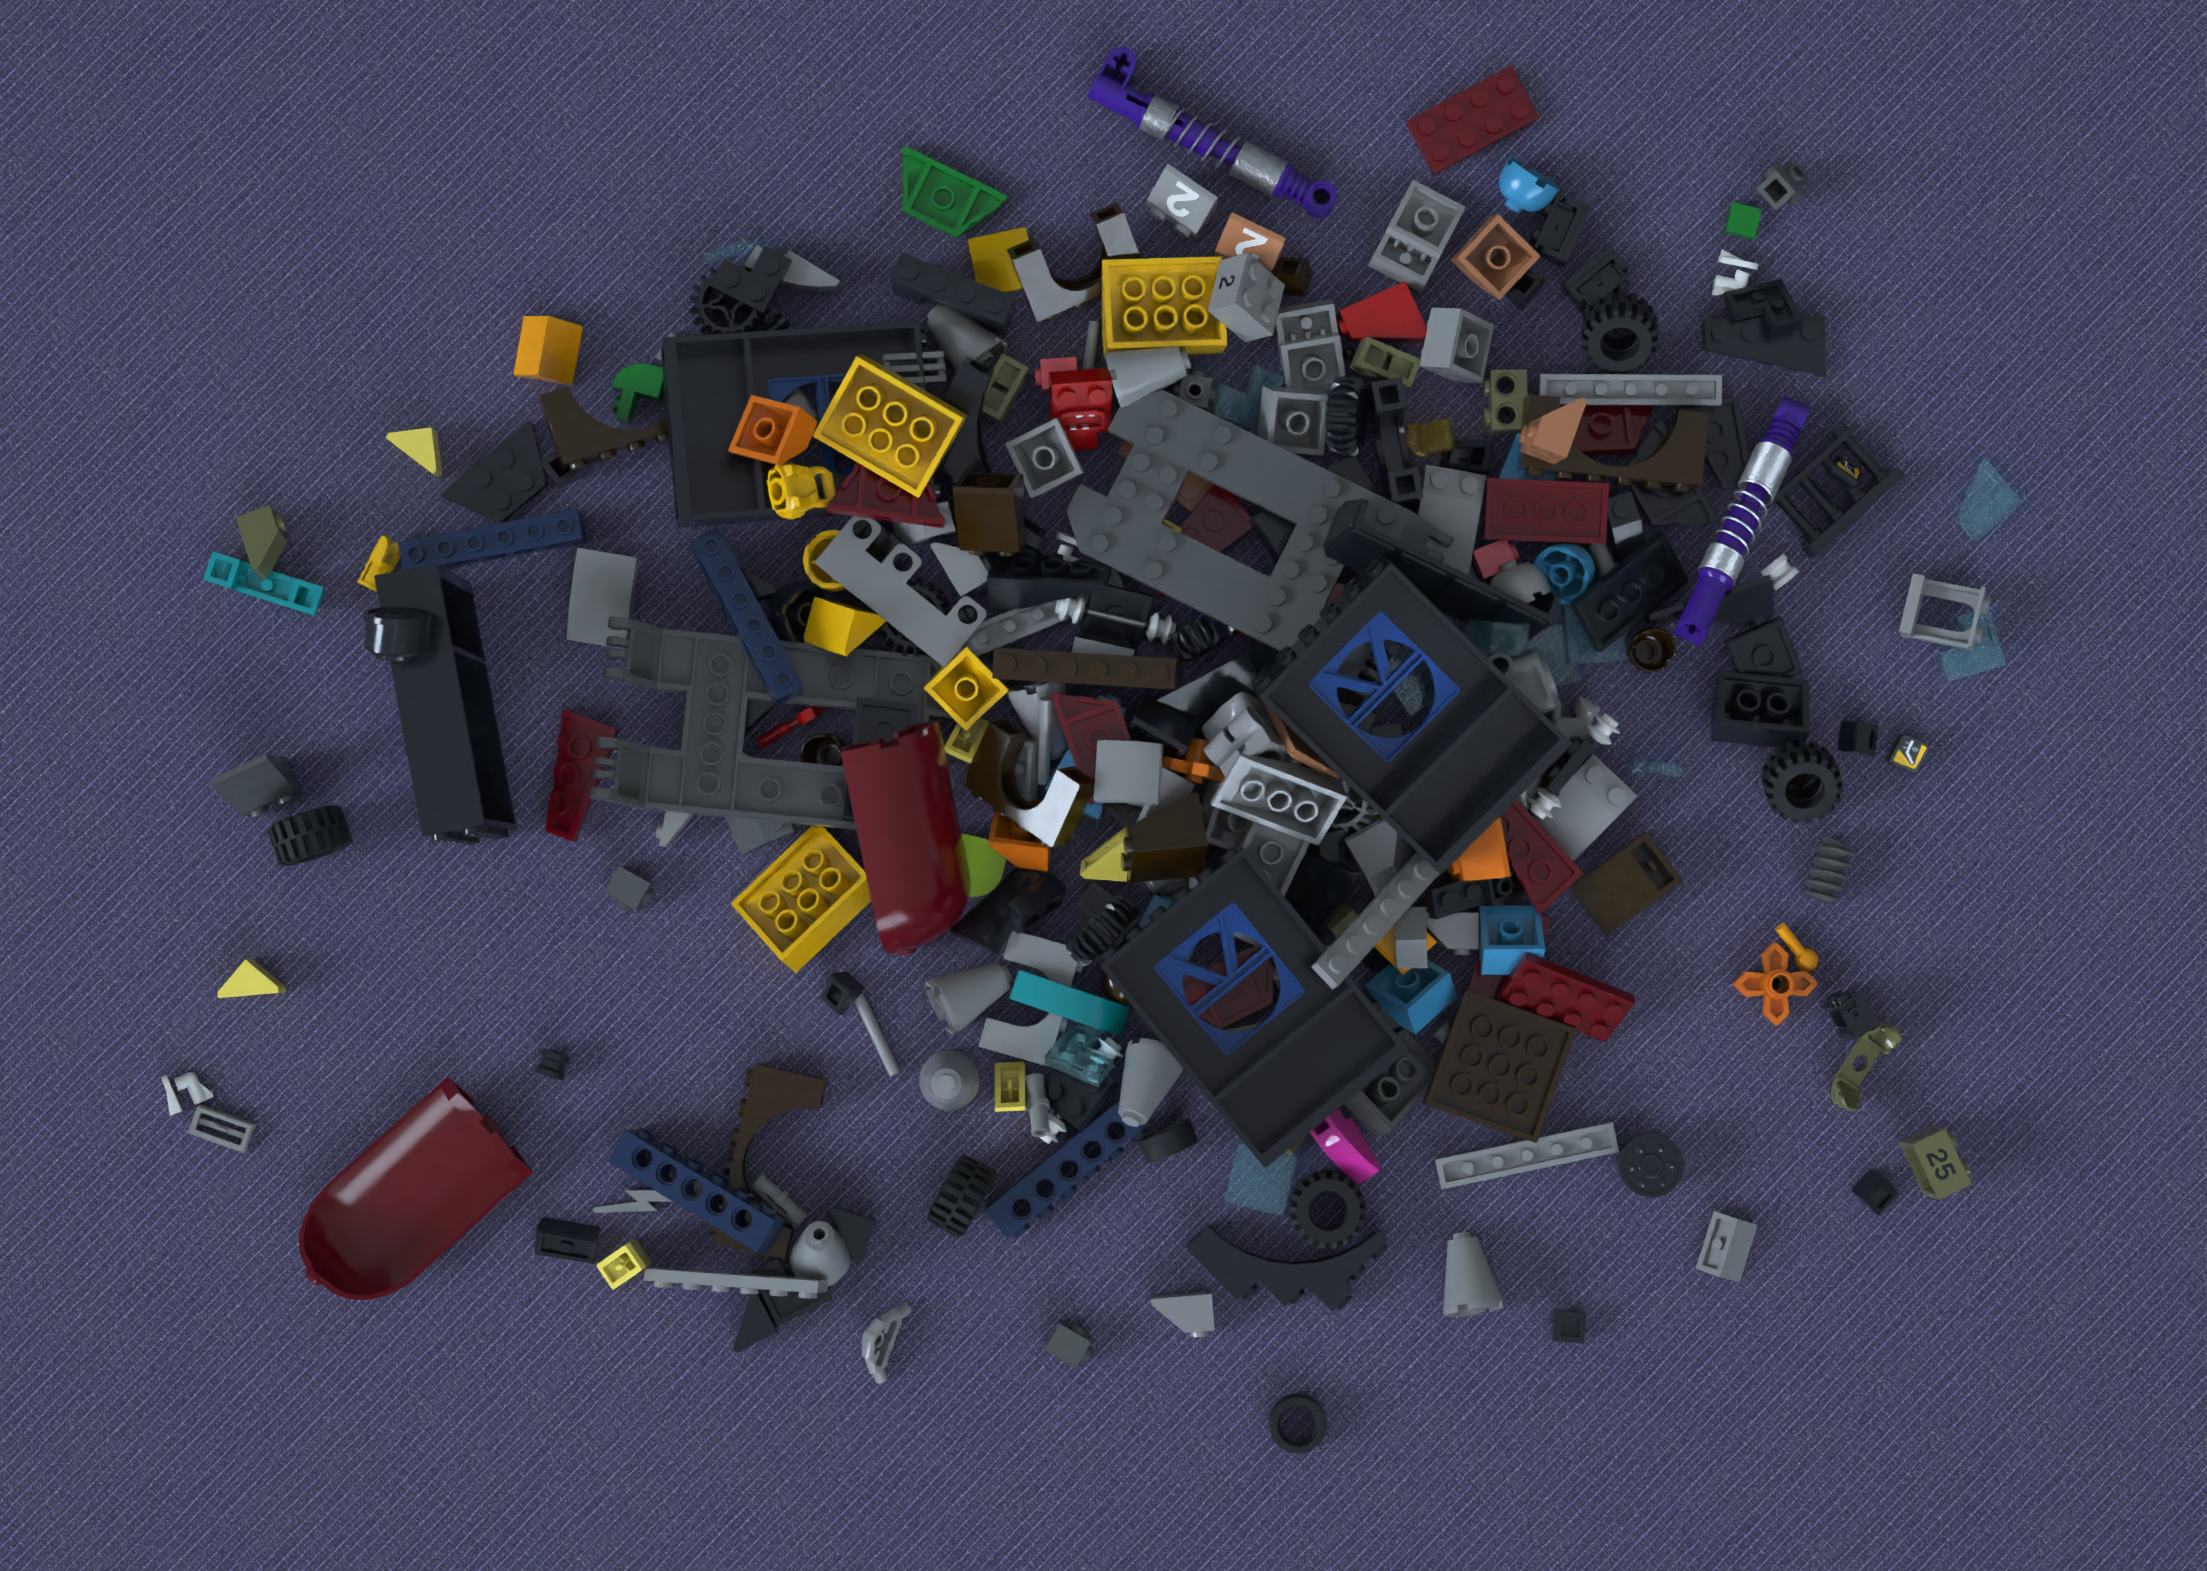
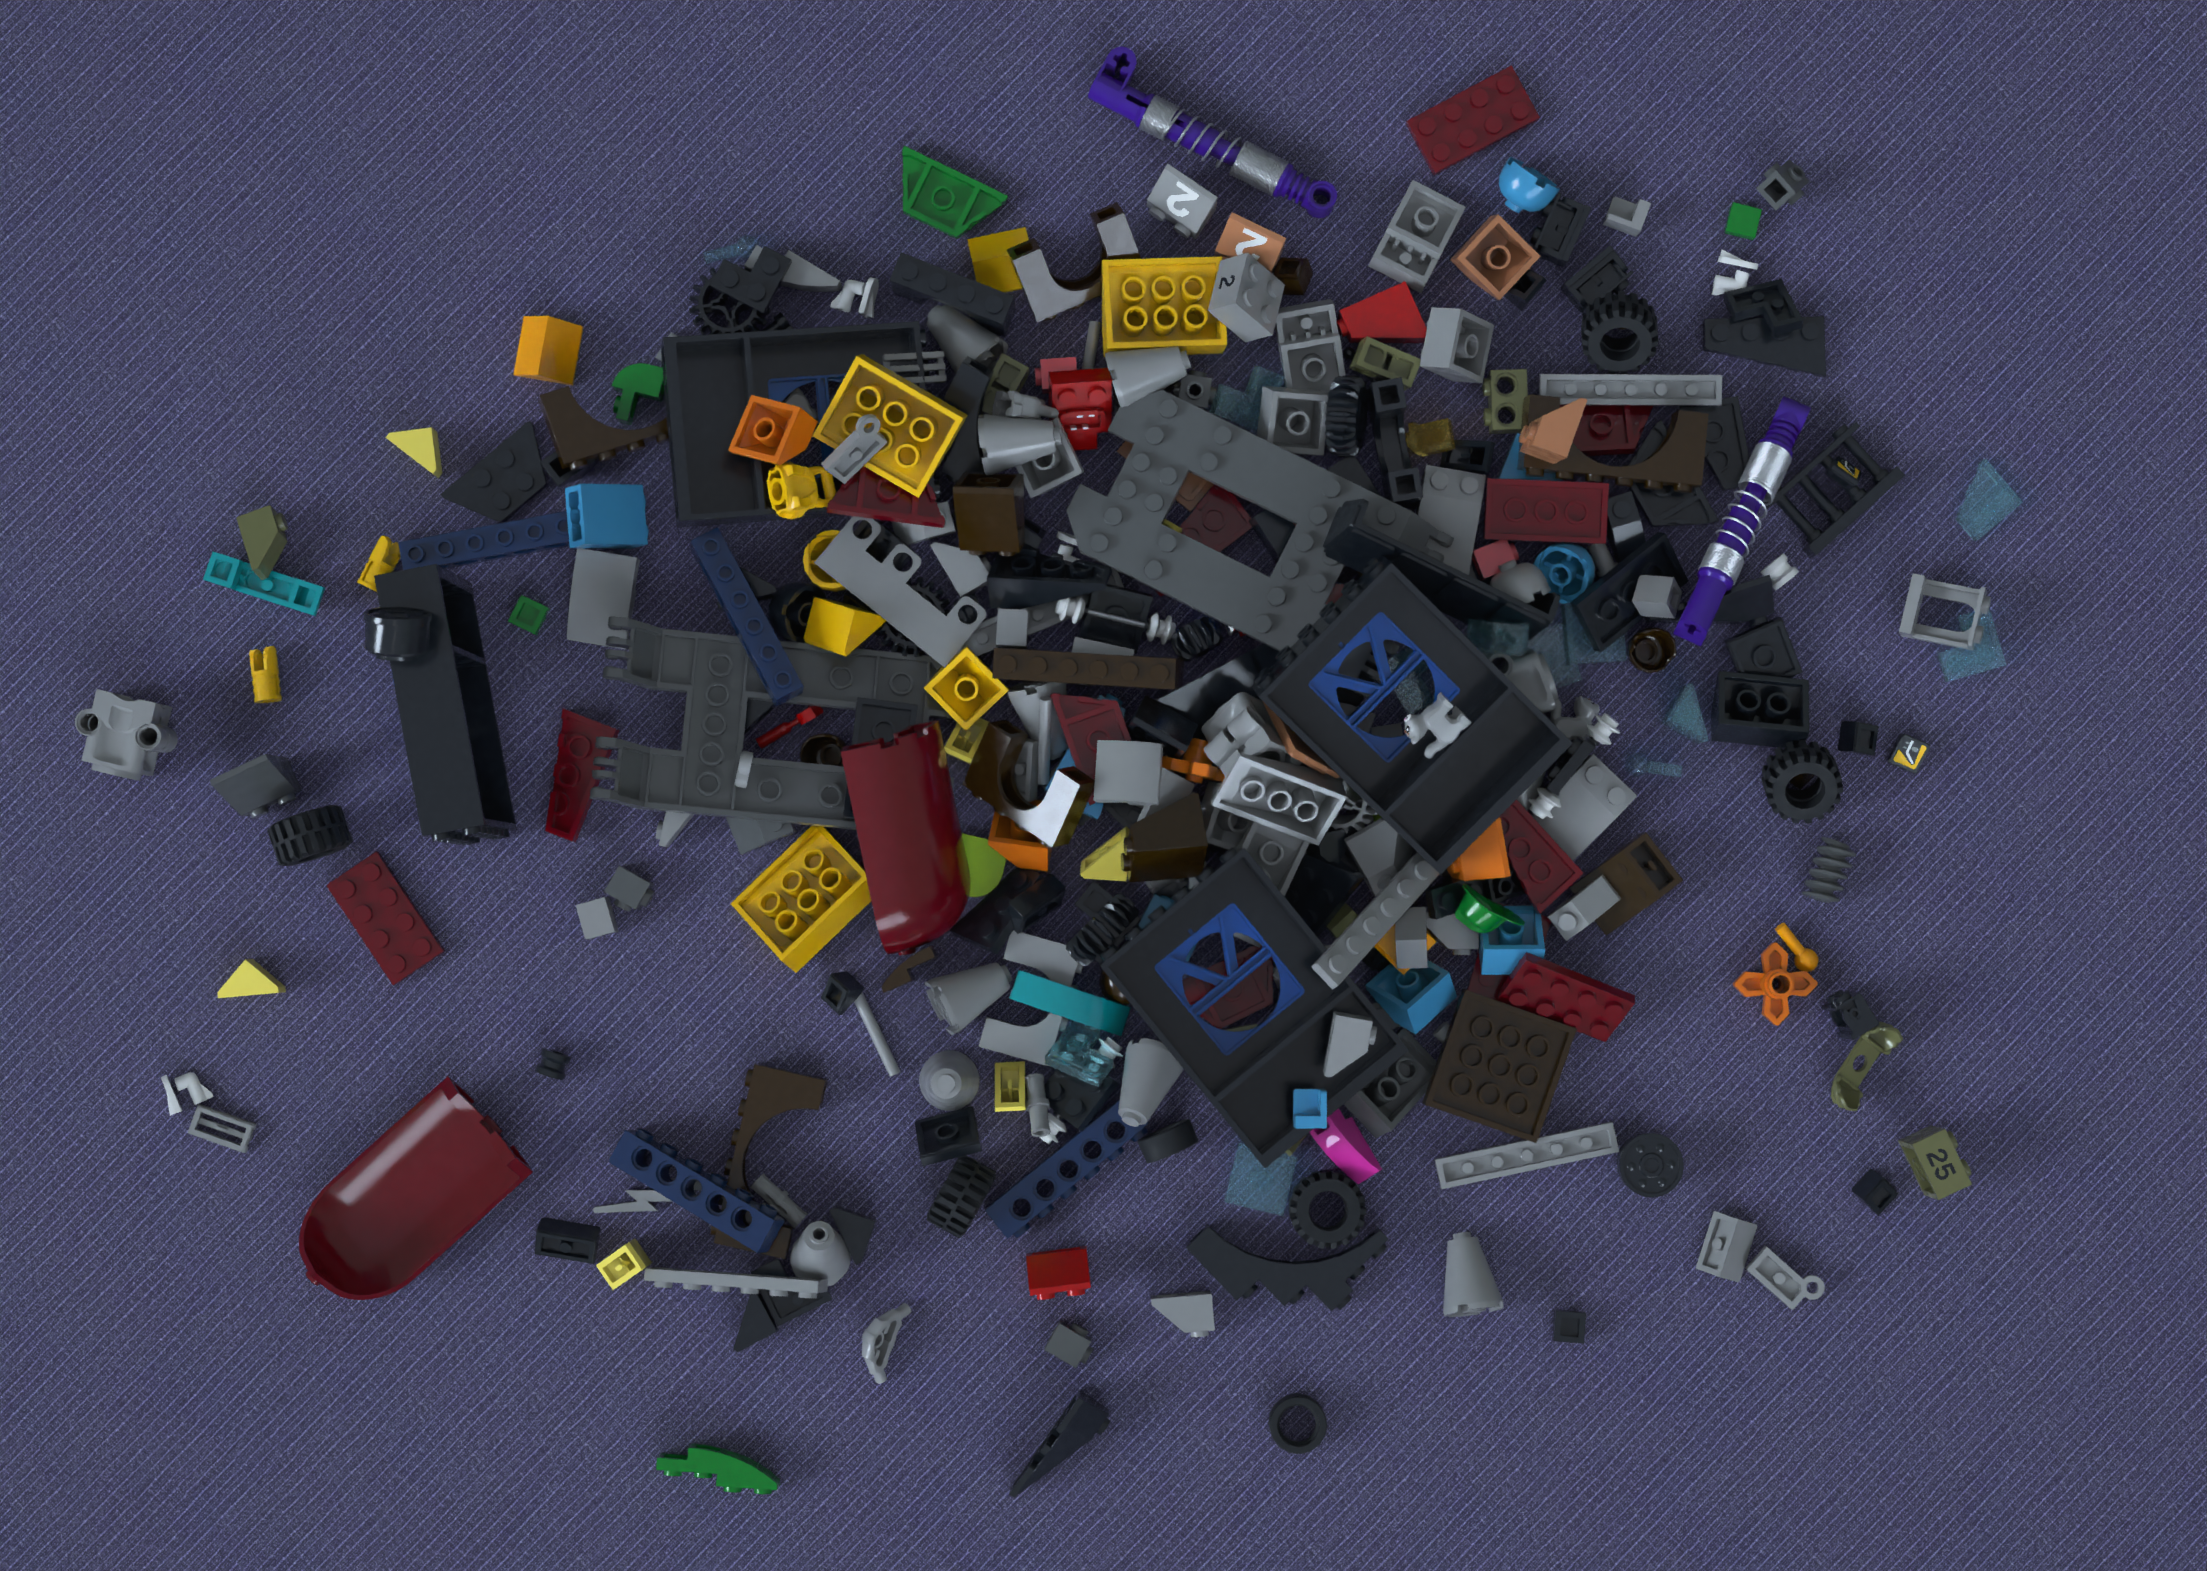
(125, 734): none -> light grey piece
(265, 675): none -> yellow hinge
(385, 918): none -> dark red plate
(529, 615): none -> green tile
(597, 918): none -> light grey panel
(606, 516): none -> dark azure brick
(732, 1469): none -> green slope
(743, 769): none -> light grey tile
(850, 288): none -> white piece
(855, 449): none -> light grey hinge
(903, 972): none -> dark brown slope
(948, 1136): none -> black plate
(1012, 628): none -> light grey panel
(1015, 441): none -> light grey cone
(1021, 406): none -> light grey animal
(1058, 1272): none -> red slope
(1073, 1430): none -> black wedge
(1309, 1108): none -> dark azure panel
(1347, 1041): none -> light grey slope
(1435, 718): none -> light grey animal
(1482, 913): none -> green piece
(1584, 907): none -> light grey slope
(1626, 215): none -> light grey panel
(1657, 596): none -> light grey panel
(1685, 715): none -> clear light blue slope
(1782, 1279): none -> light grey hinge

